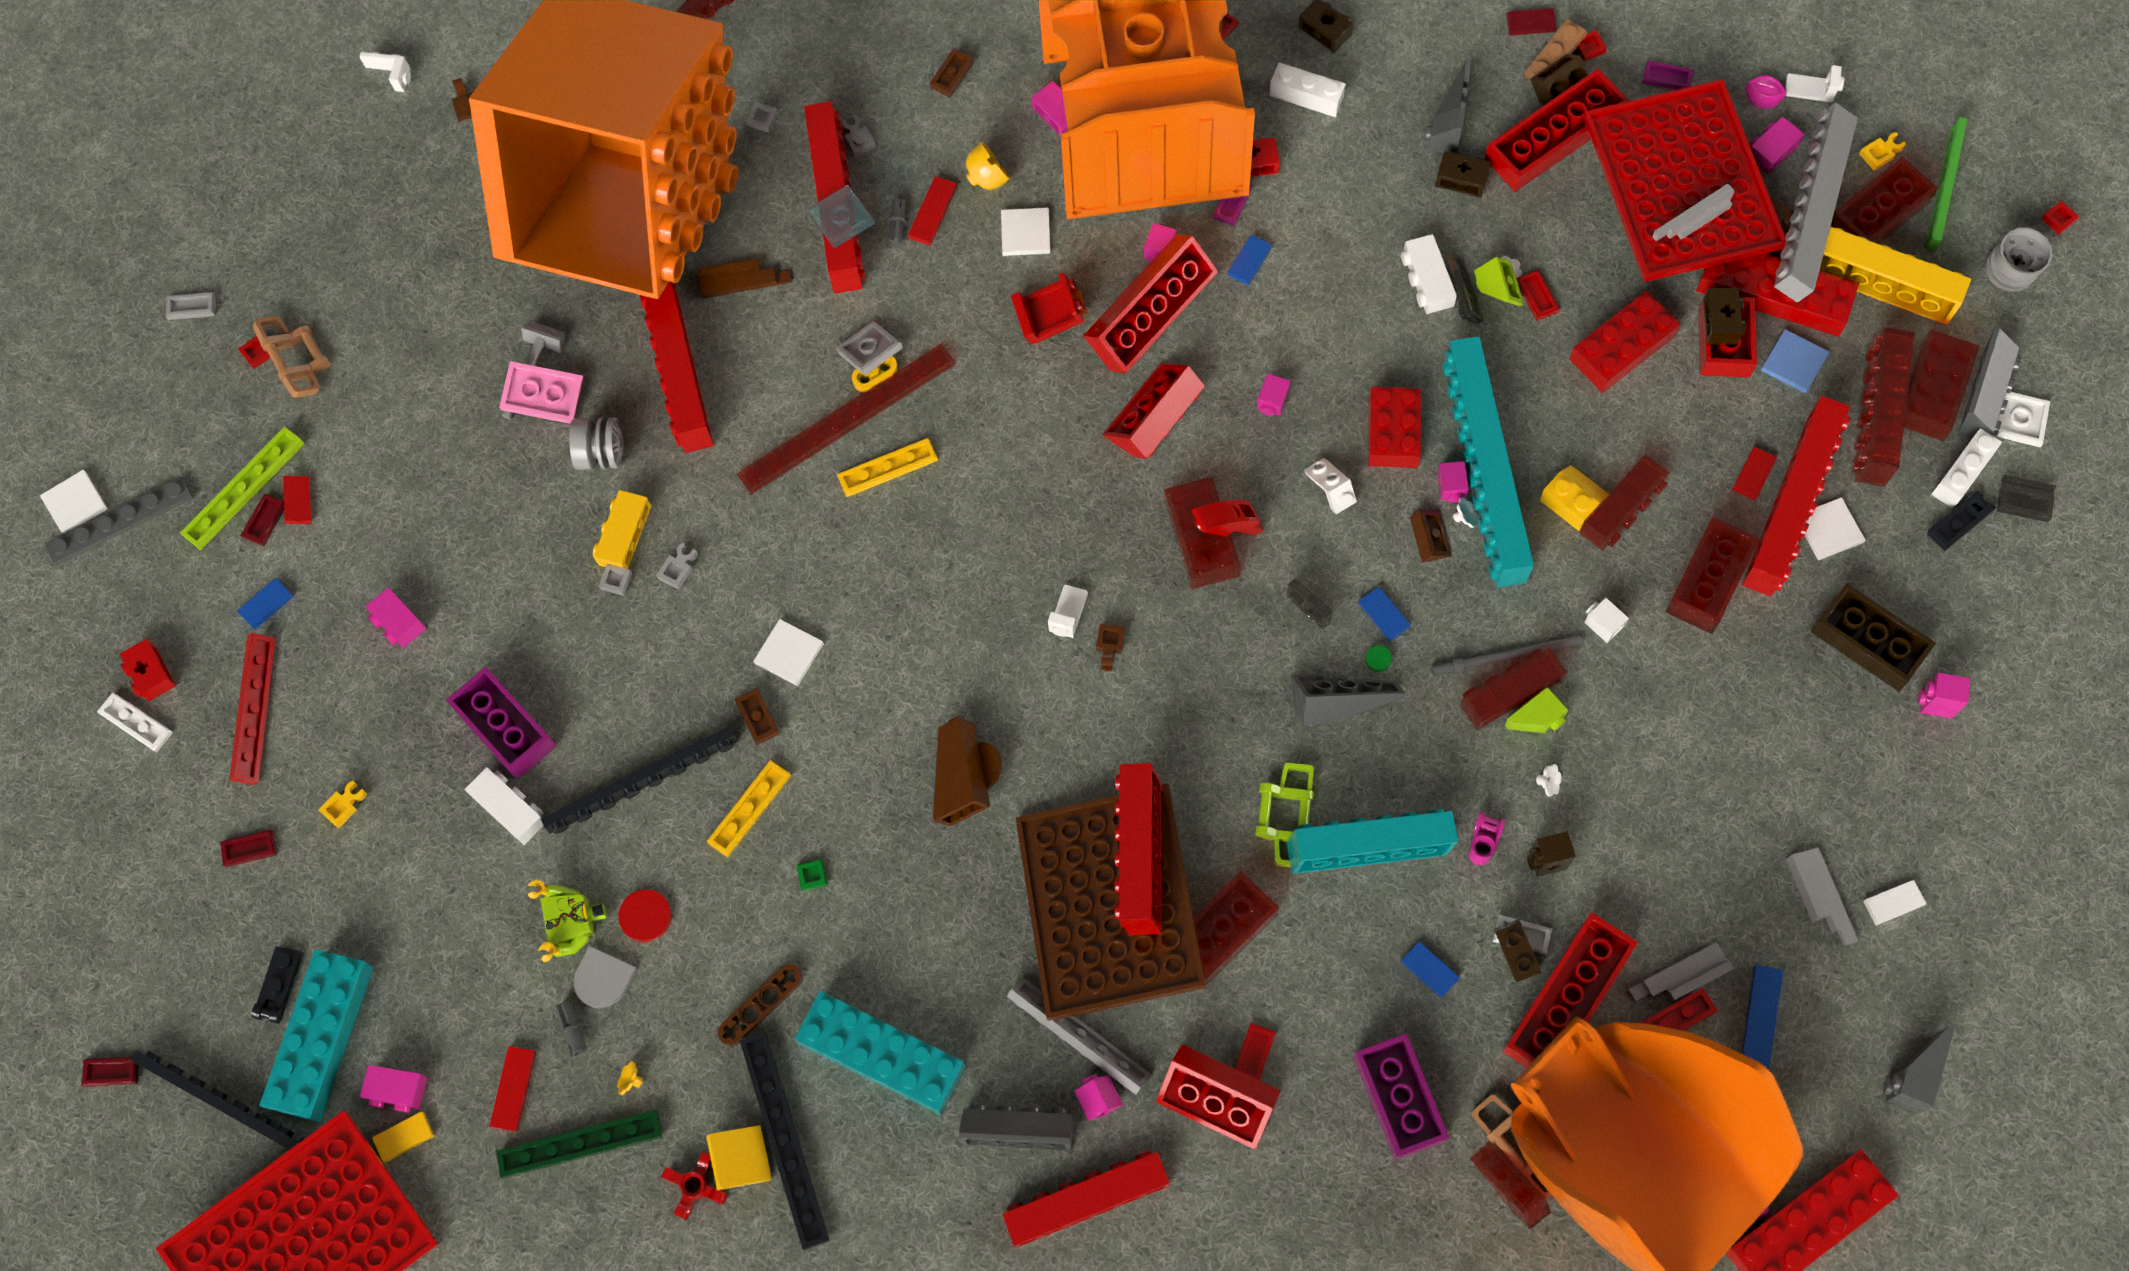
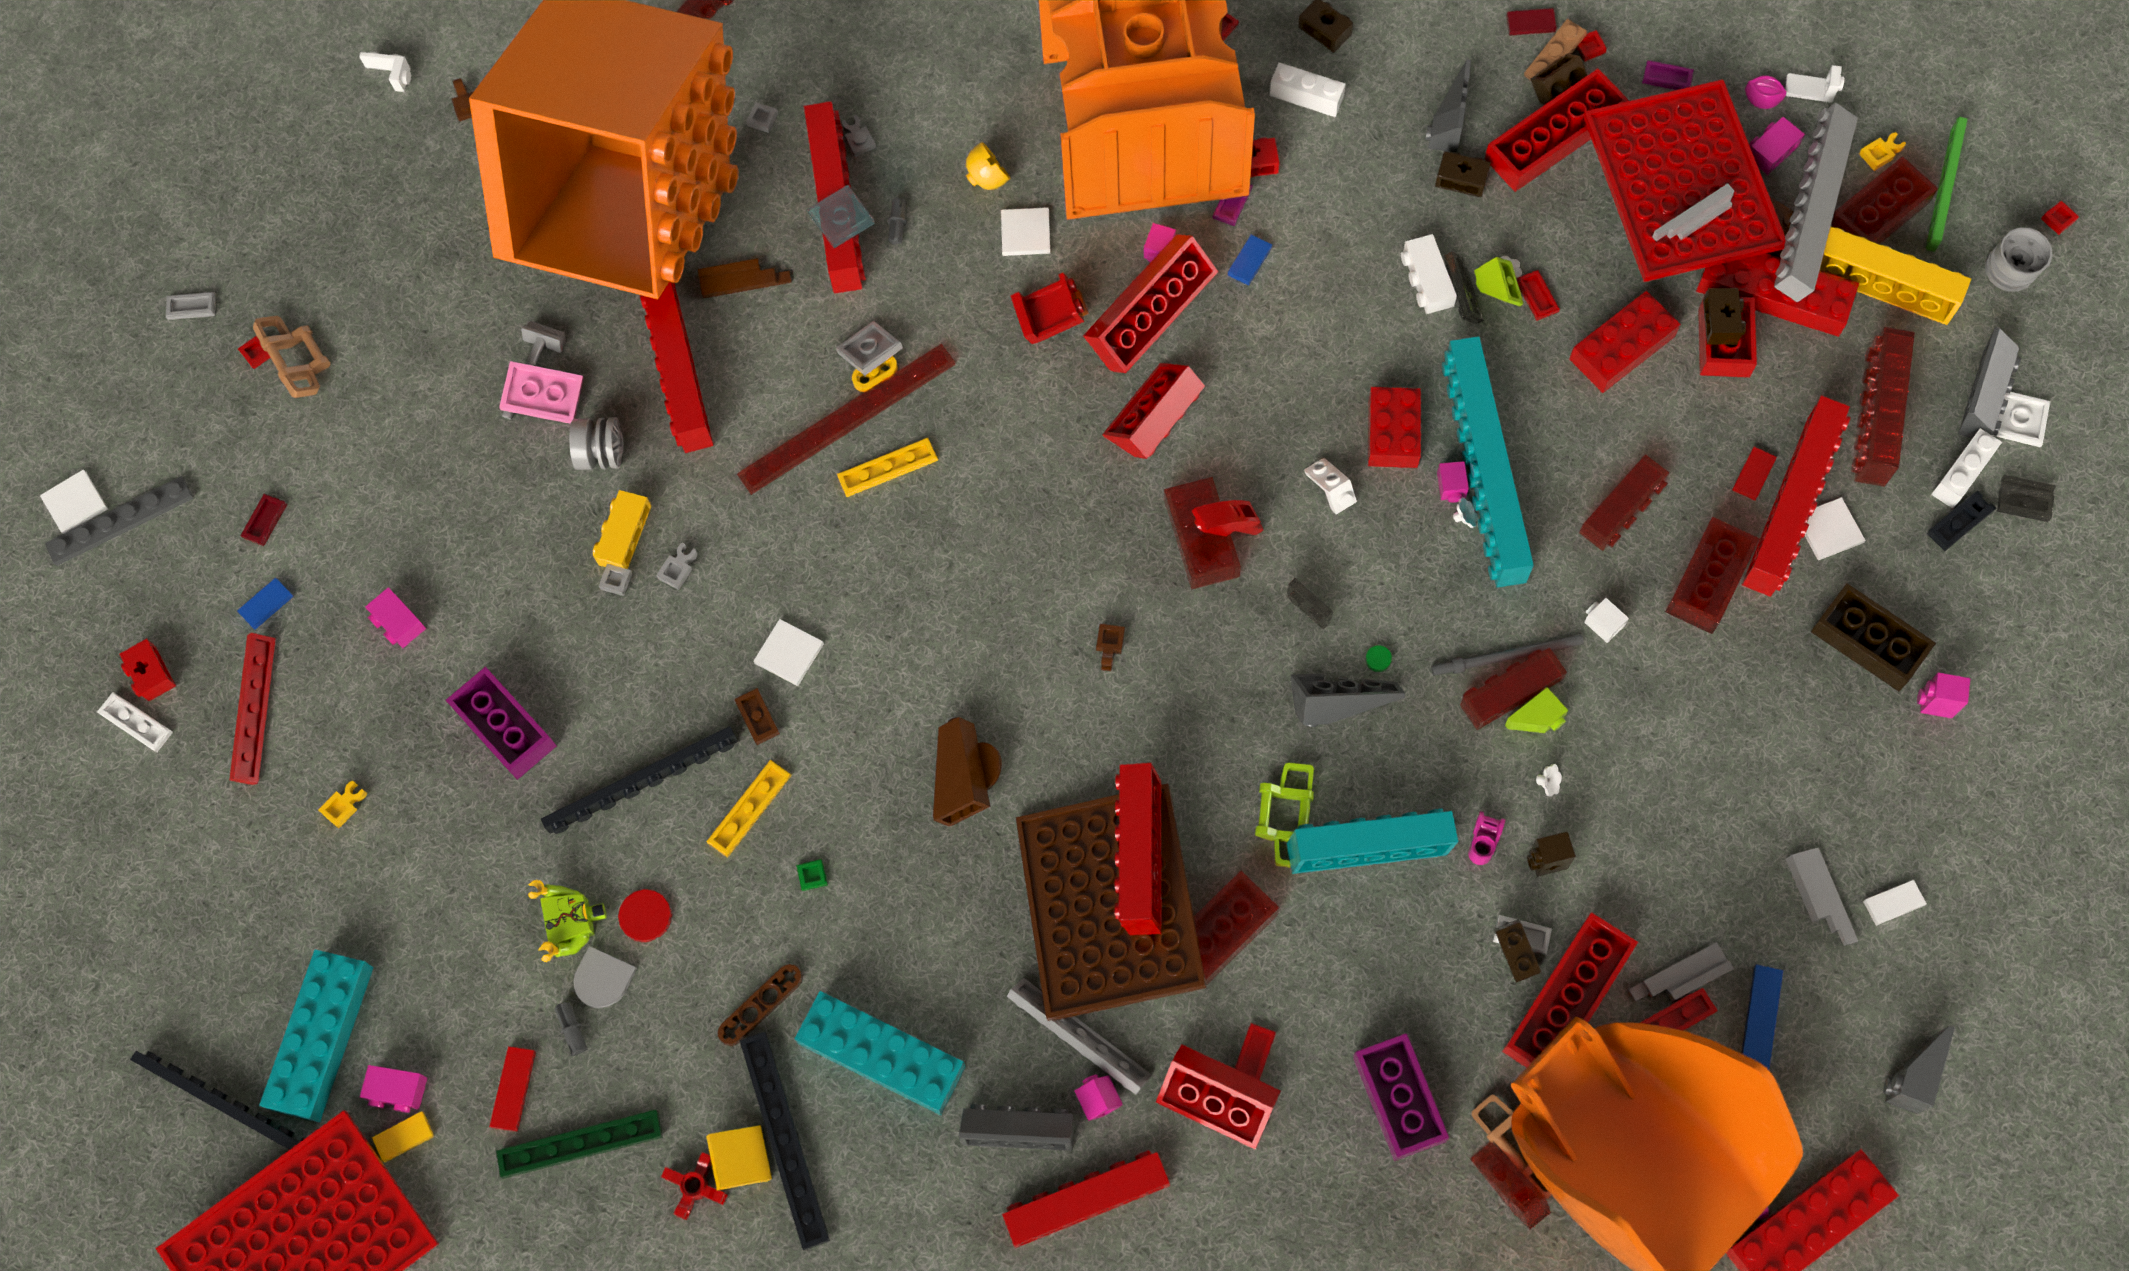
(109, 1072): dark red tile -> none
(242, 488): lime plate -> none
(248, 848): dark red tile -> none
(277, 984): black plate -> none
(296, 500): red tile -> none
(506, 804): white brick -> none
(628, 1078): yellow plant -> none
(932, 210): red tile -> none
(951, 72): reddish brown plate -> none
(1050, 106): dark pink brick -> none
(1068, 611): white bracket -> none
(1273, 395): dark pink brick -> none
(1384, 614): blue tile -> none
(1430, 535): reddish brown slope -> none
(1430, 969): blue tile -> none
(1573, 496): yellow slope -> none
(1795, 361): medium blue tile -> none
(1938, 384): clear red brick -> none

